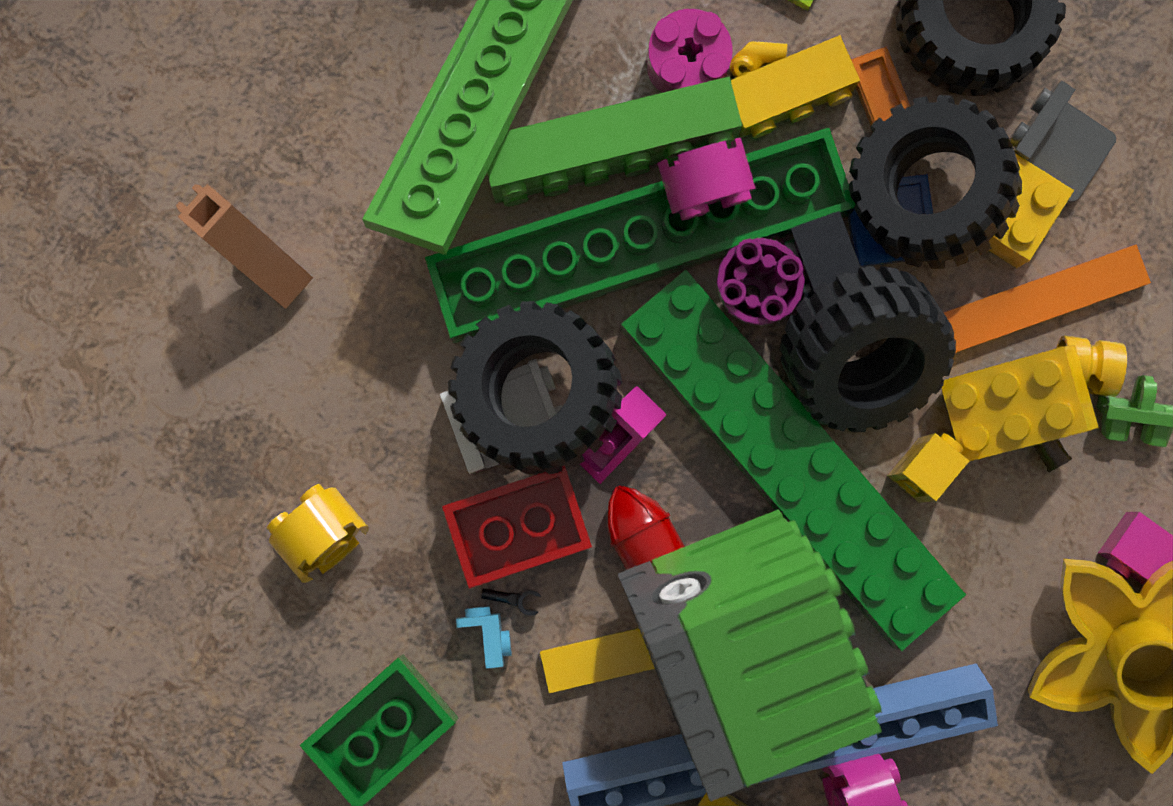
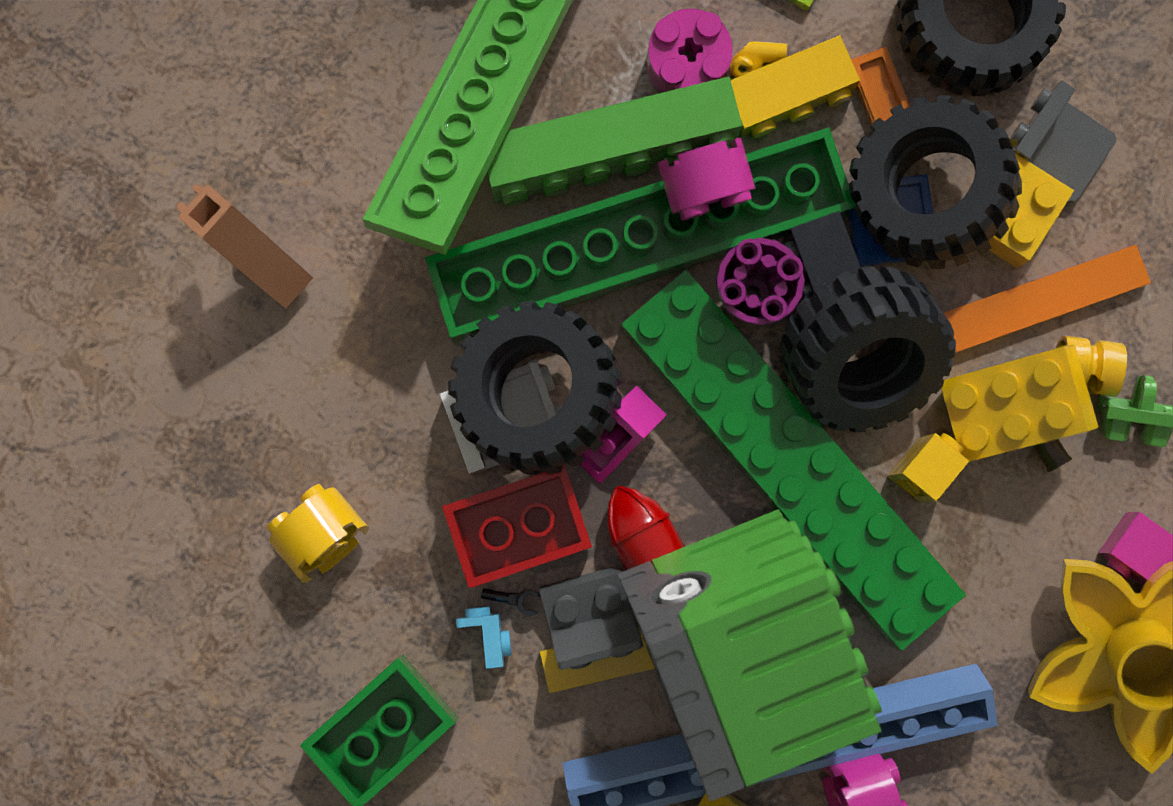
(590, 618): none -> dark grey bracket

